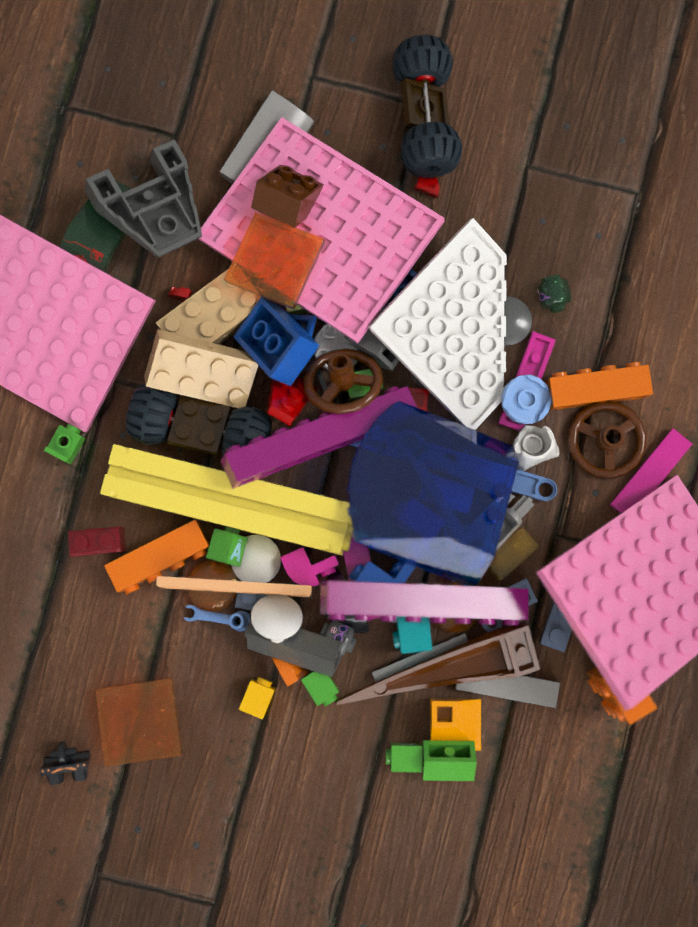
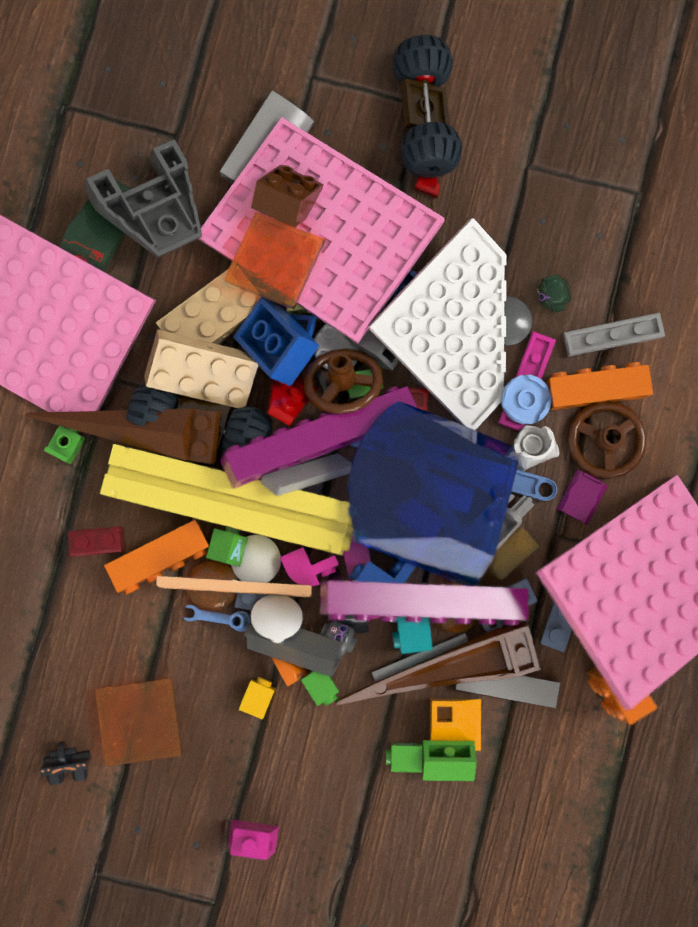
(176, 433): none -> reddish brown plate
(180, 294): red tile -> none
(252, 839): none -> dark pink torso
(306, 474): none -> light grey tile
(582, 497): none -> magenta piece
(613, 335): none -> light grey tile
(652, 471): dark pink tile -> none

